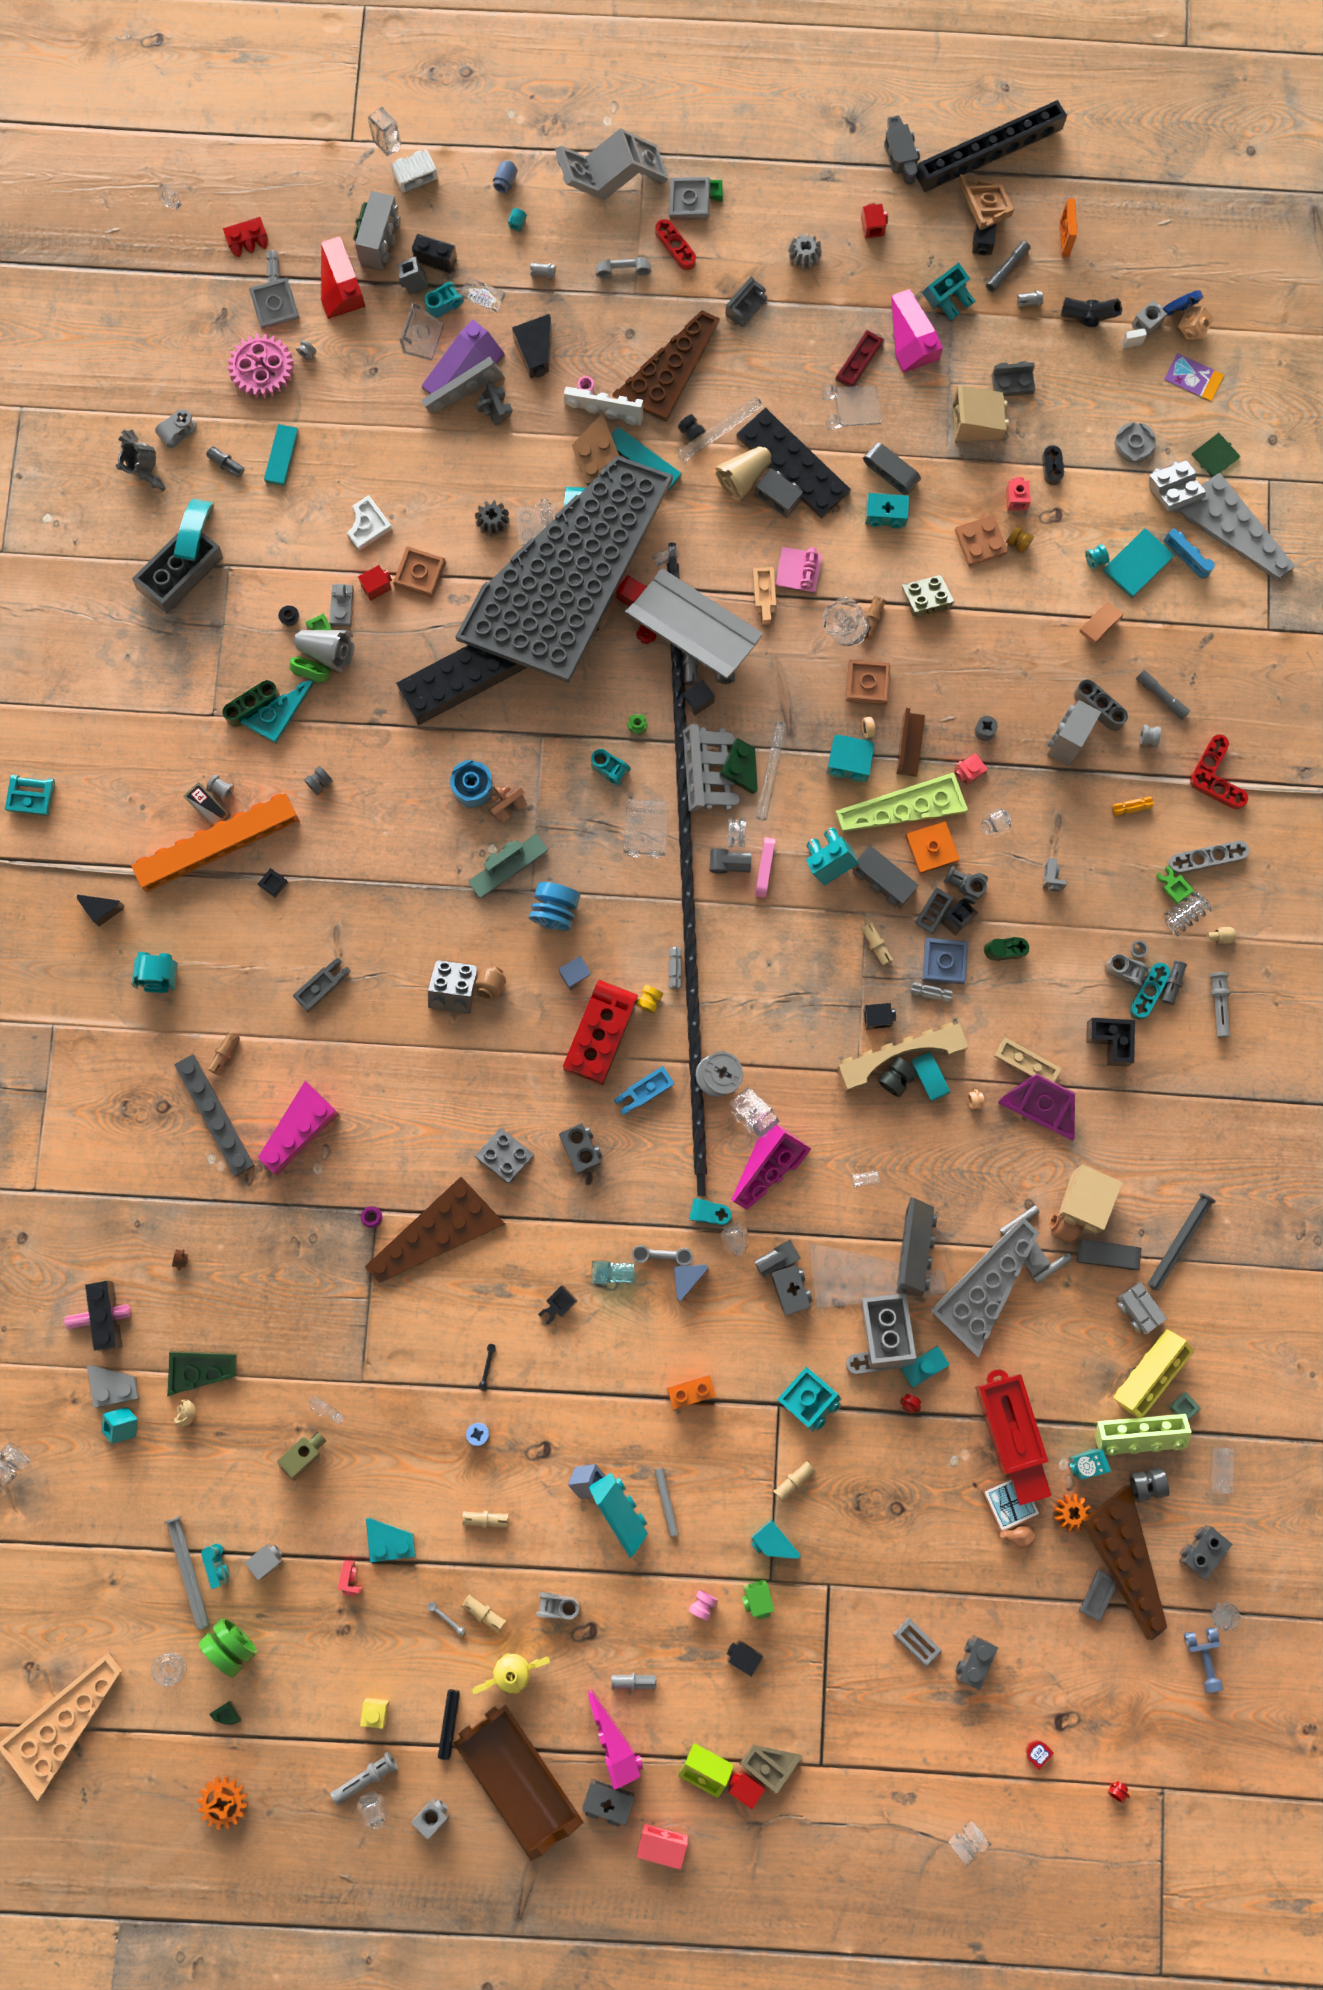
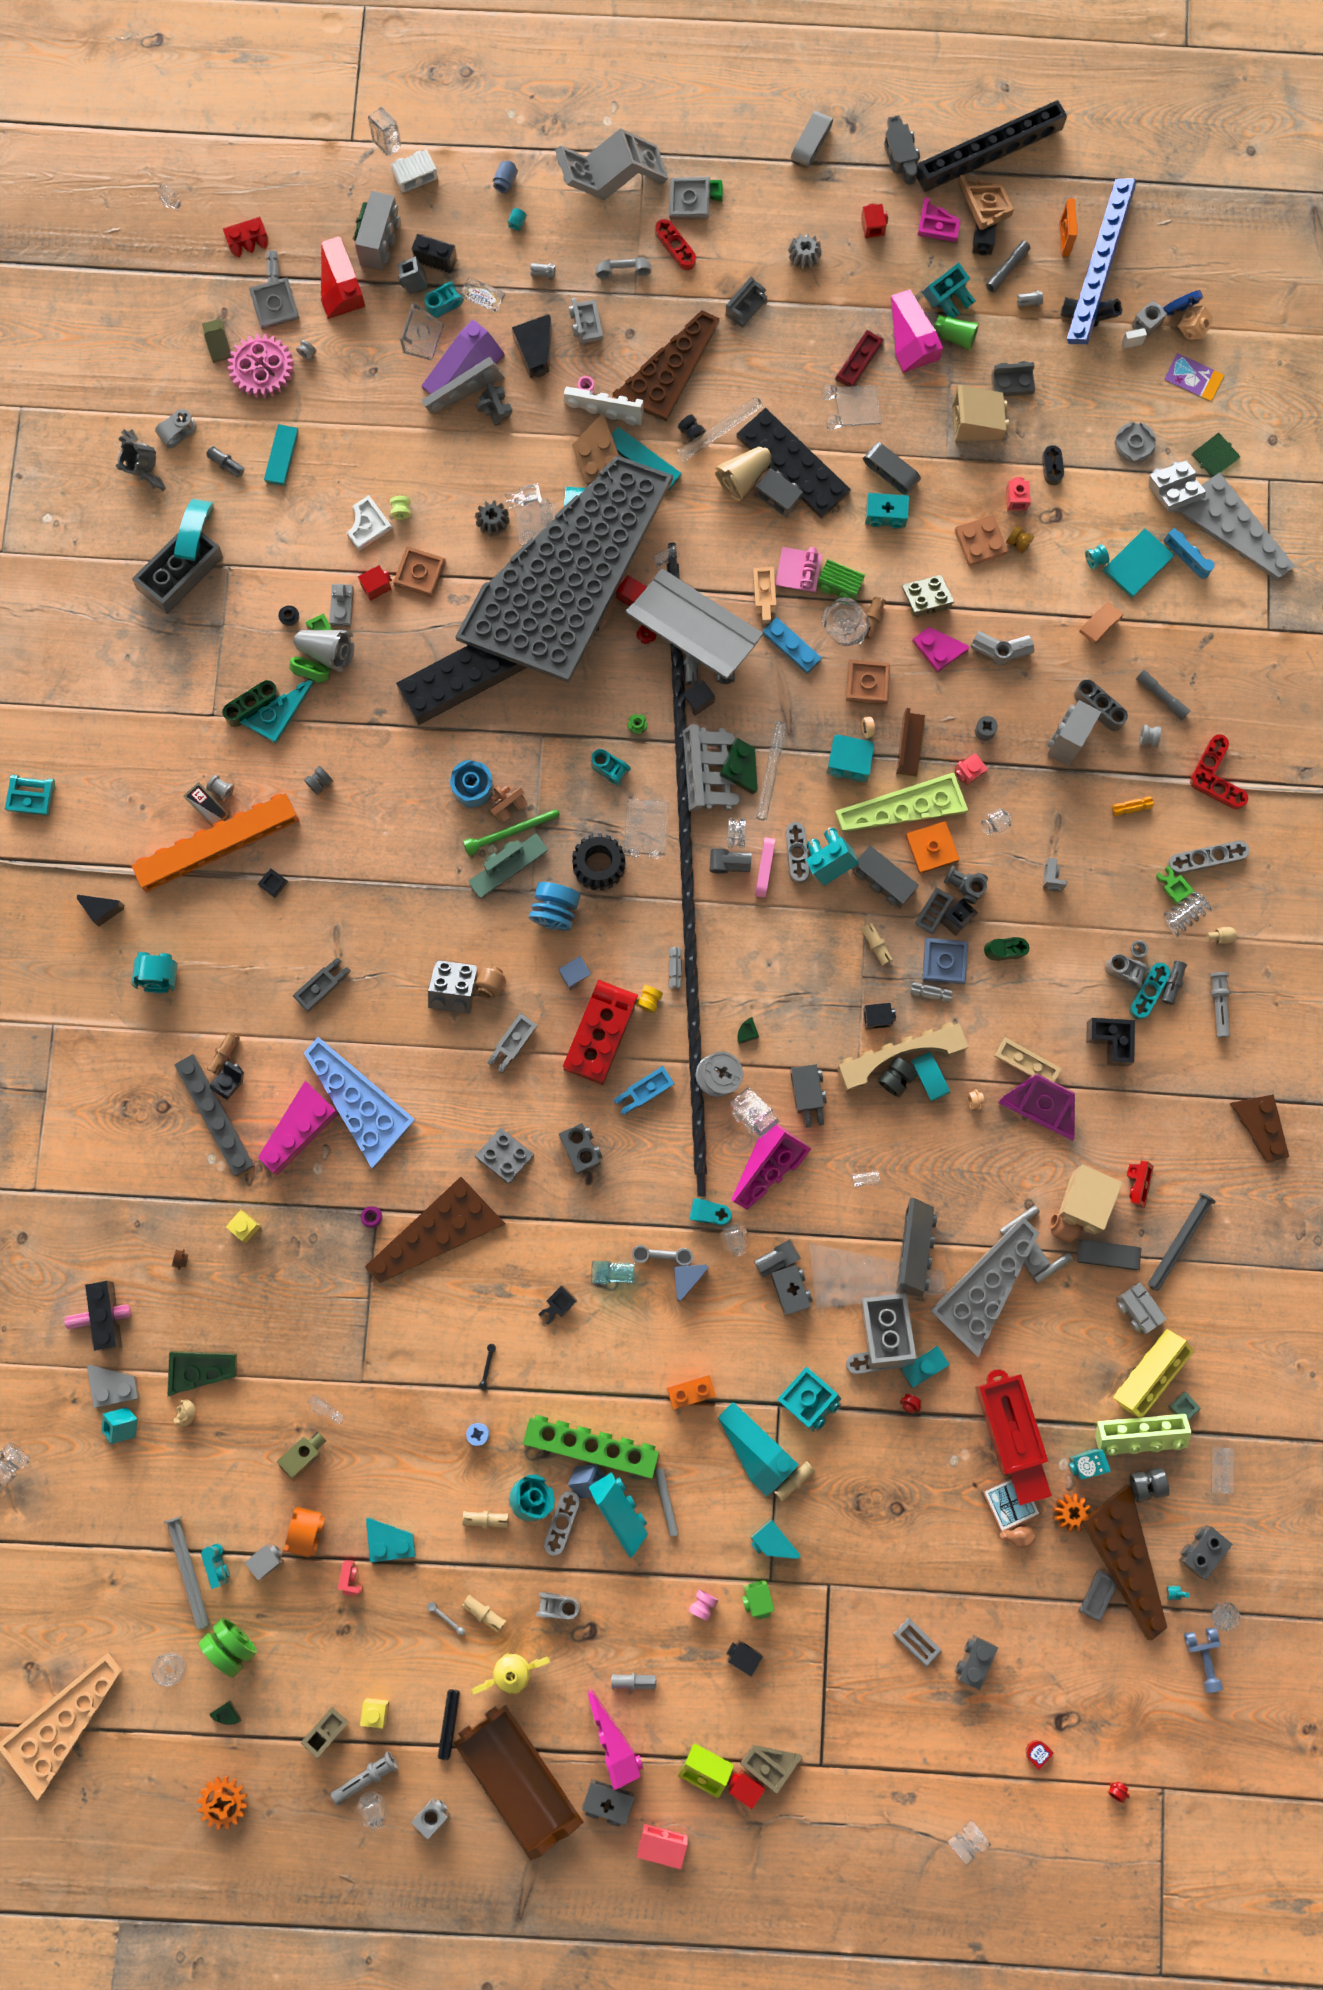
(216, 340): none -> olive slope
(228, 1080): none -> black bracket
(243, 1226): none -> light yellow brick
(303, 1531): none -> orange brick
(324, 1732): none -> dark tan brick
(365, 1109): none -> light blue wing
(400, 507): none -> yellowish green wheel
(474, 845): none -> bright green piece
(513, 1041): none -> light grey hinge
(526, 496): none -> clear plate
(531, 1498): none -> teal cylinder
(562, 1541): none -> light grey beam
(587, 321): none -> light grey bracket
(598, 845): none -> black tyre
(644, 1467): none -> bright green brick
(747, 1031): none -> dark green tile
(759, 1454): none -> teal wedge
(791, 645): none -> dark azure plate
(793, 867): none -> light grey beam
(808, 1092): none -> dark grey hinge
(812, 138): none -> light grey beam
(840, 580): none -> bright green brick
(937, 223): none -> dark pink wing
(939, 648): none -> dark pink wing
(956, 331): none -> bright green plant
(1014, 649): none -> light grey piece
(1101, 261): none -> plate
(1142, 1174): none -> red hinge
(1175, 1593): none -> teal hand
(1264, 1125): none -> reddish brown wing

